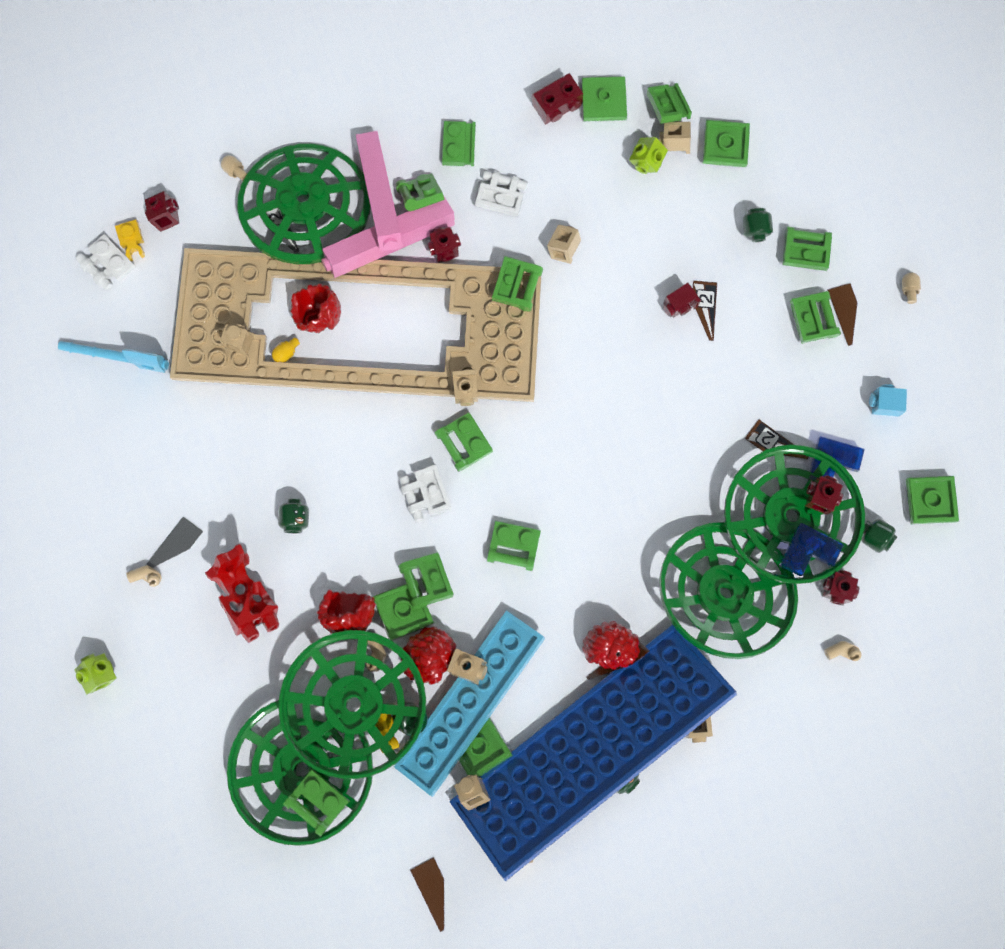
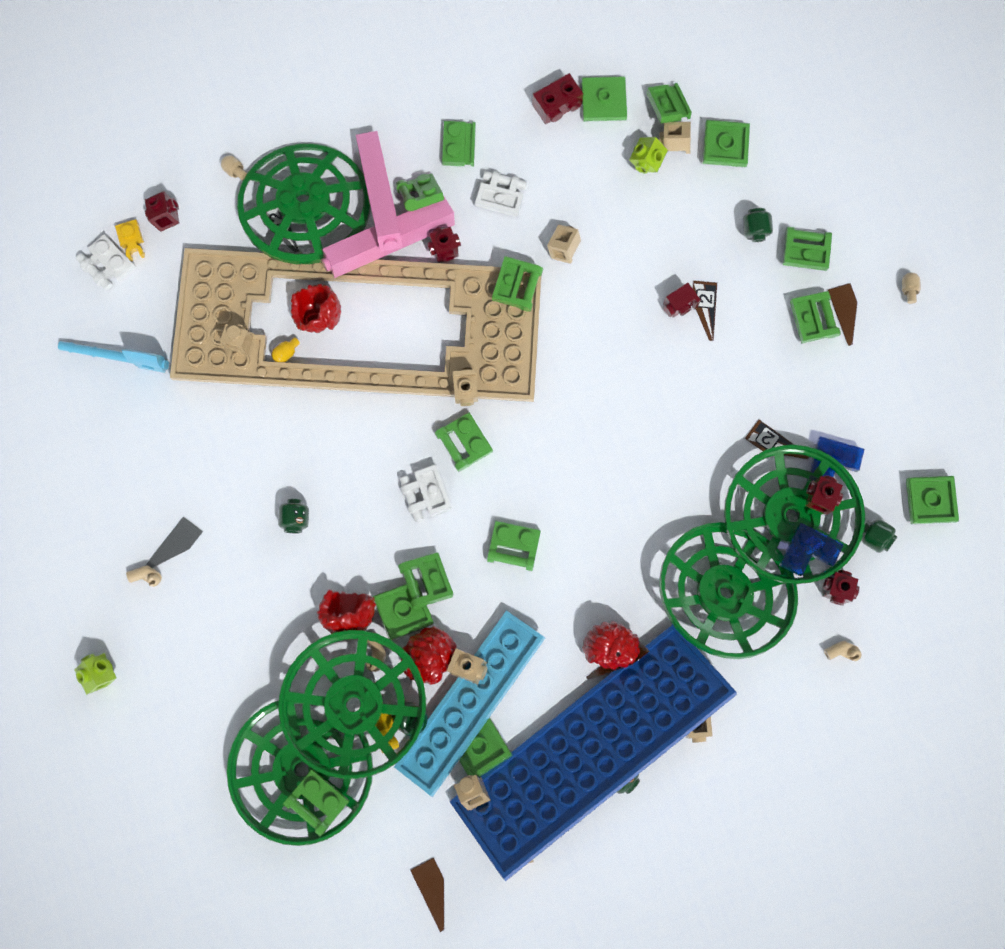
(228, 573): red hips -> none
(888, 401): medium azure brick -> none

